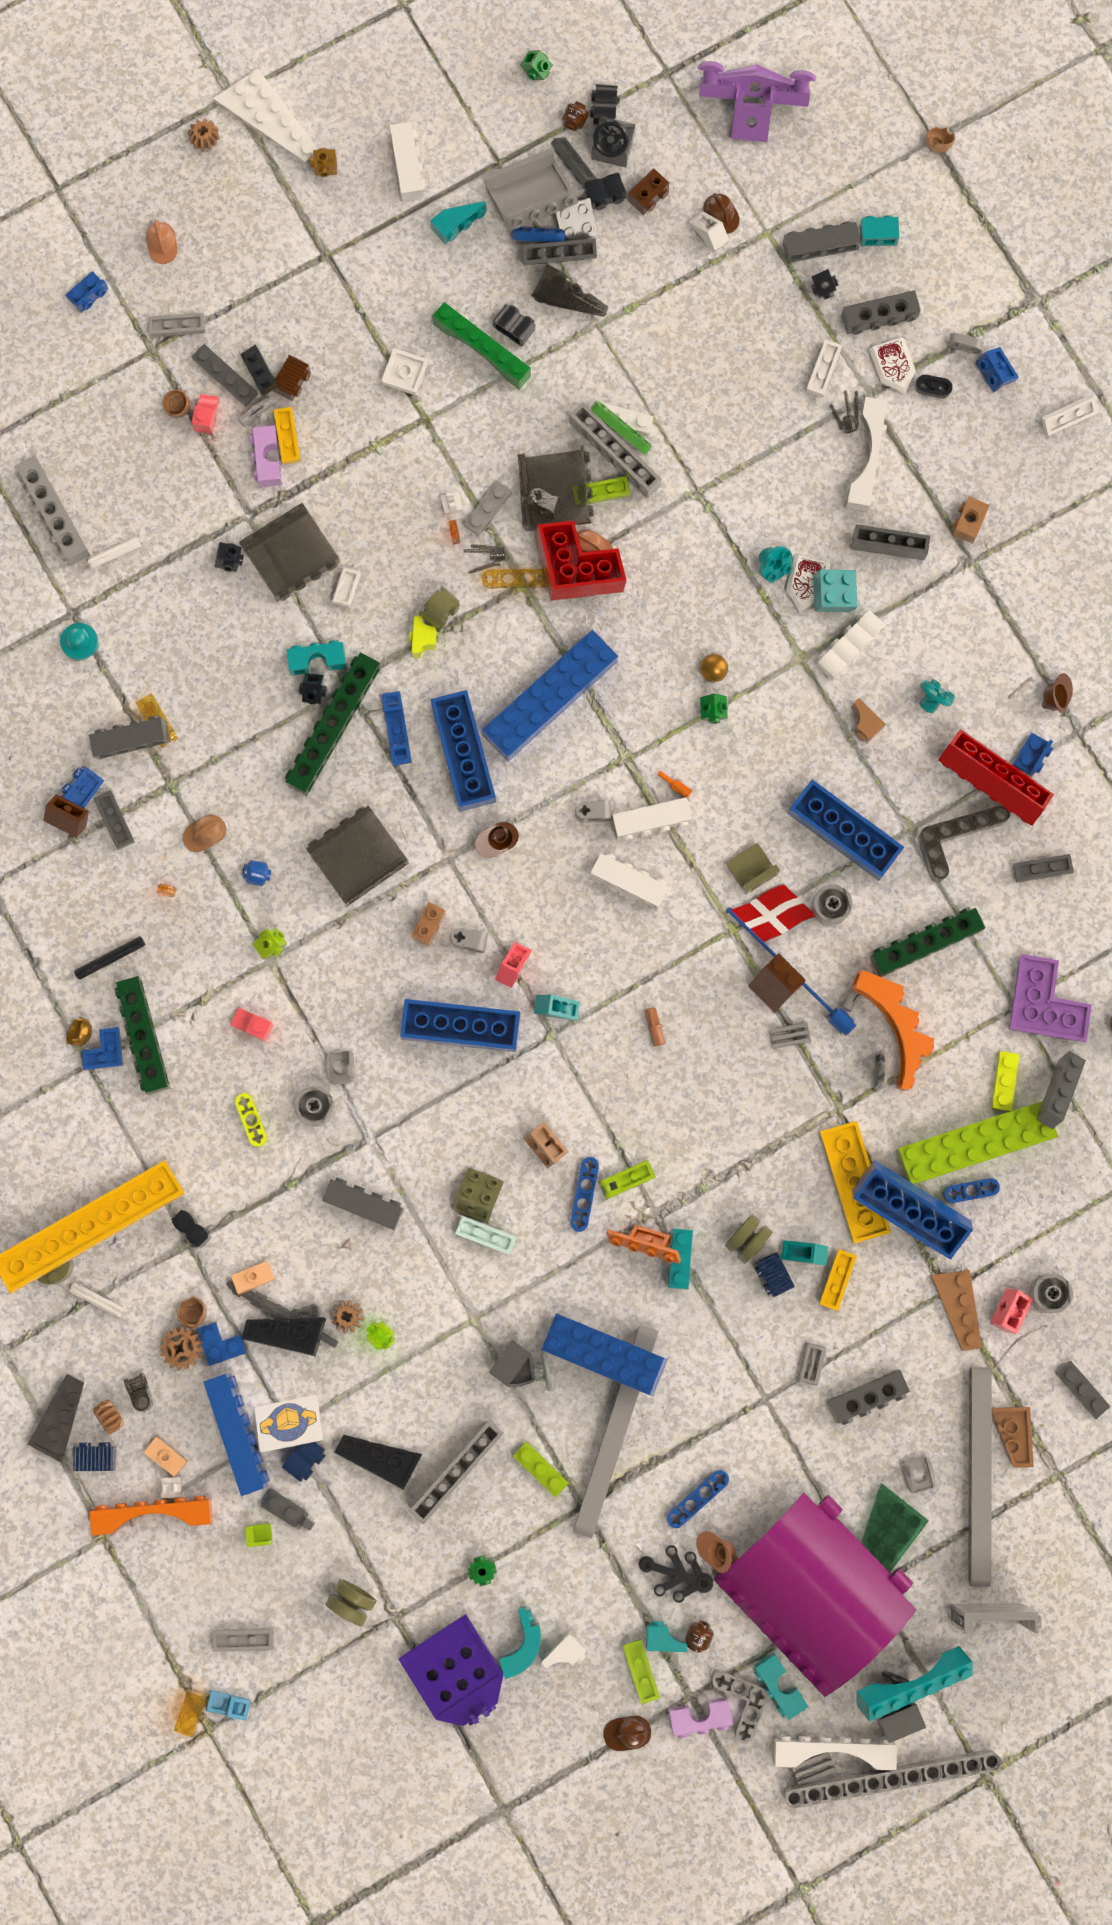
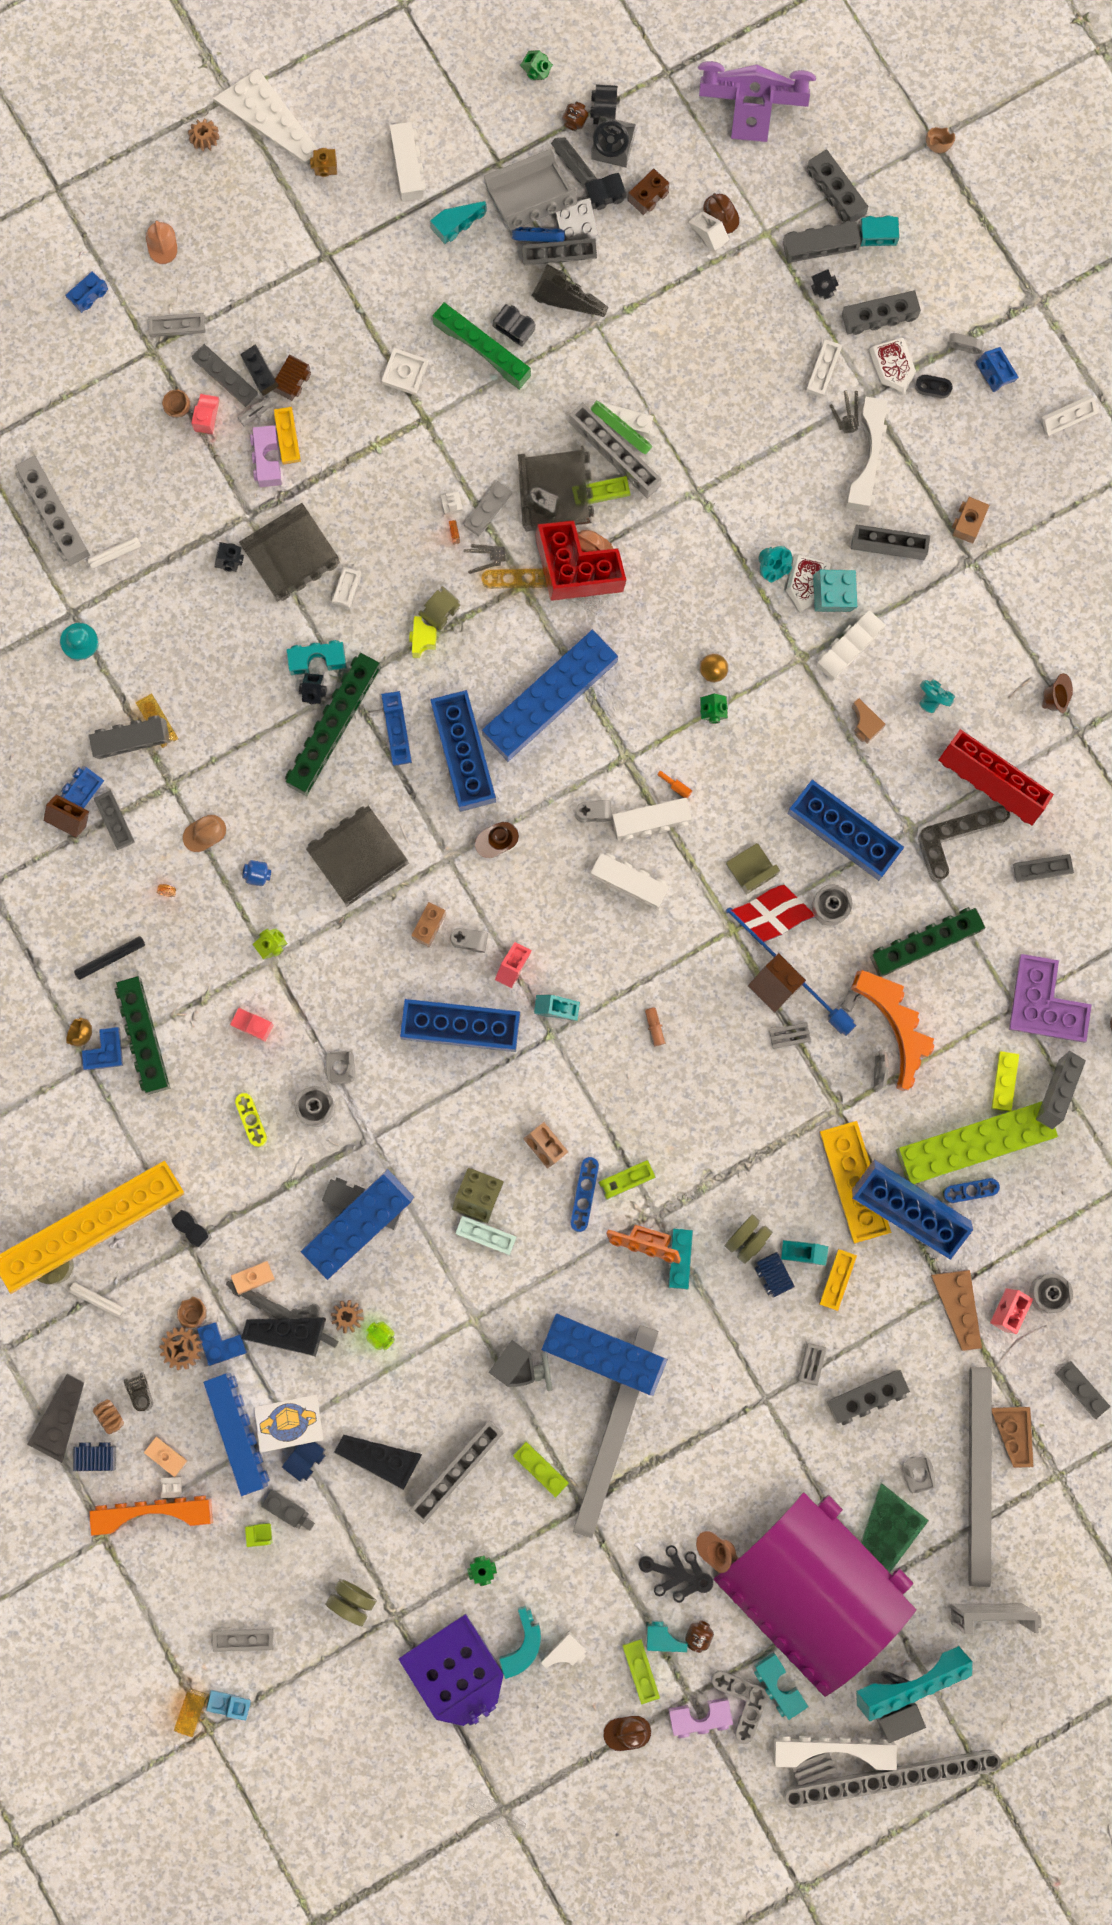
(357, 1224): none -> blue brick
(695, 1496): blue beam -> none
(837, 178): none -> dark grey brick
(1032, 753): blue bracket -> none

